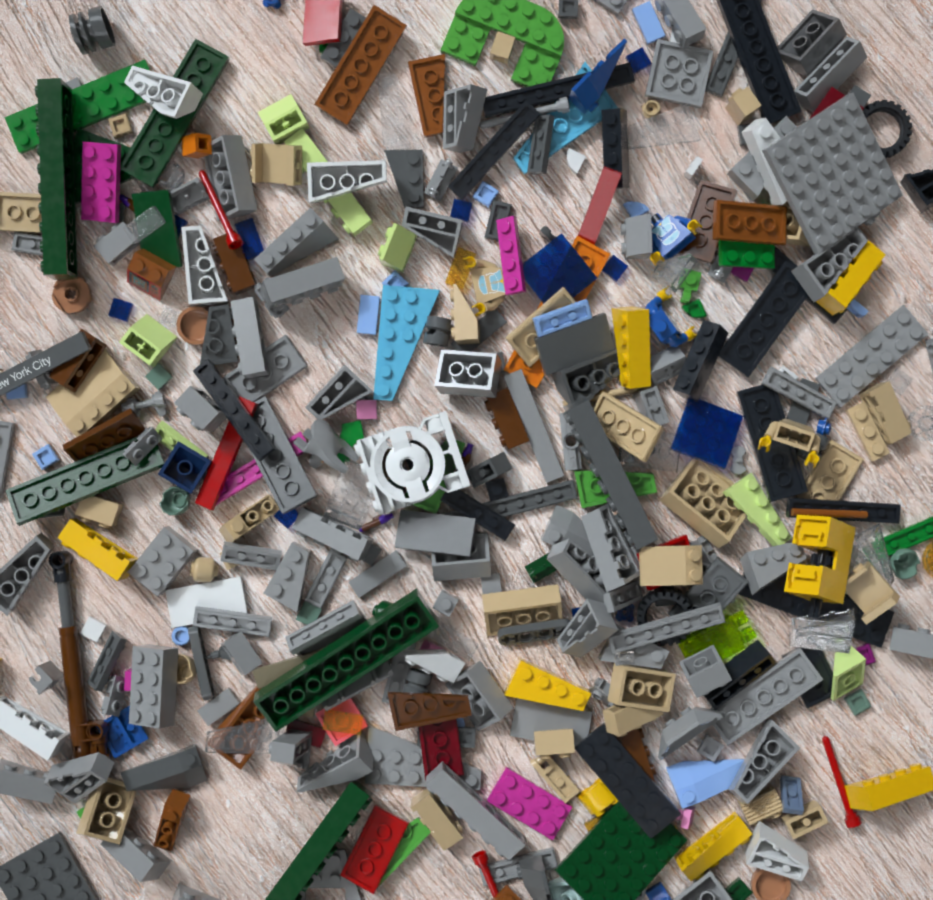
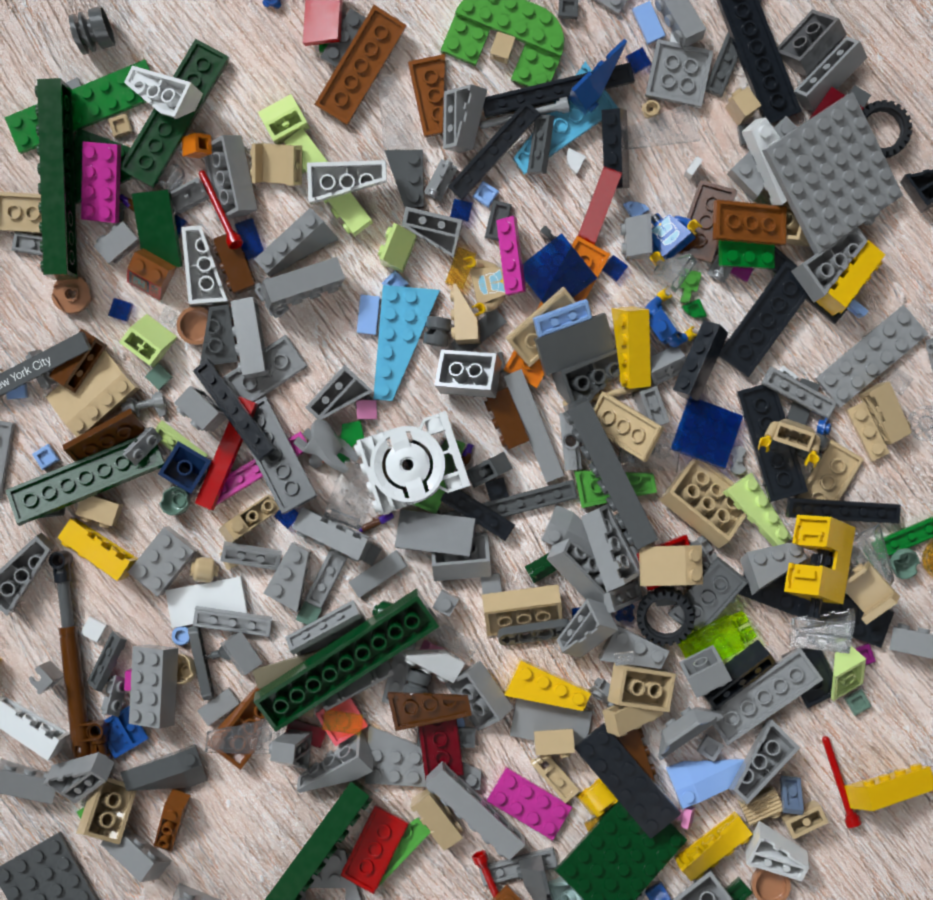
(144, 225): clear plate -> none
(666, 628): light grey tile -> none
(830, 513): dark orange bar -> none

